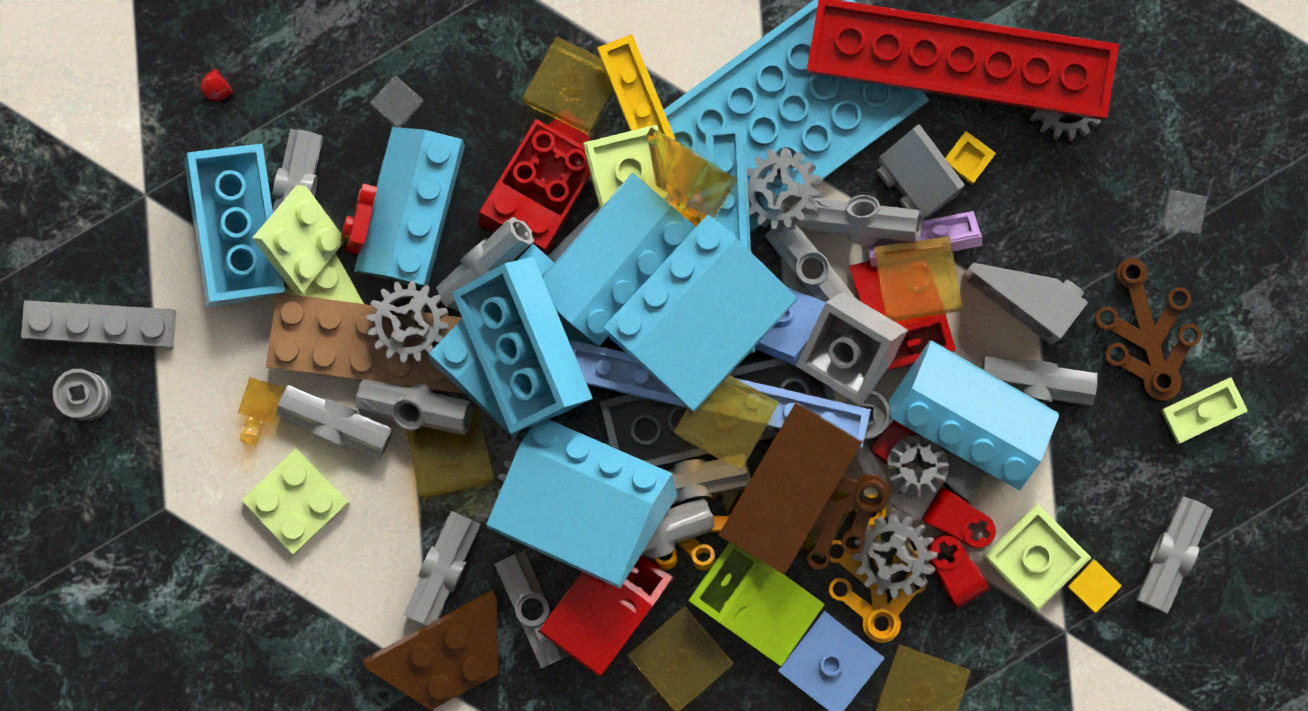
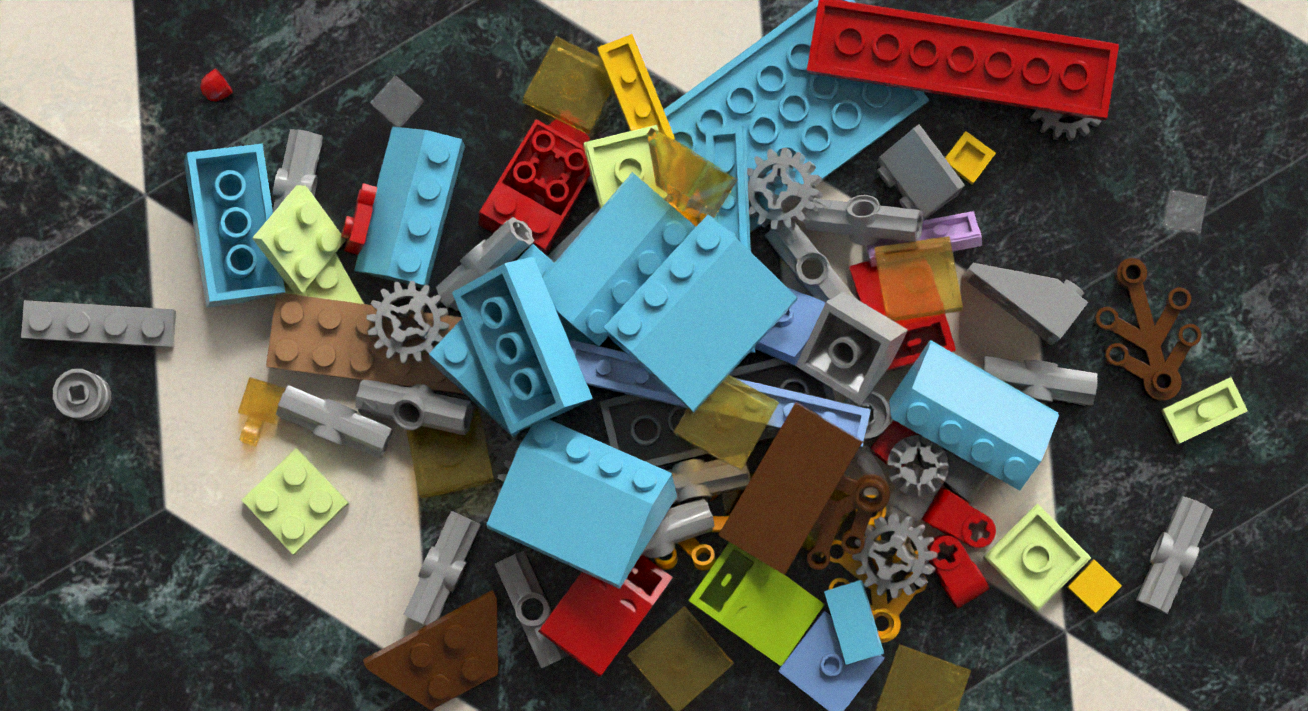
(854, 622): none -> medium azure tile

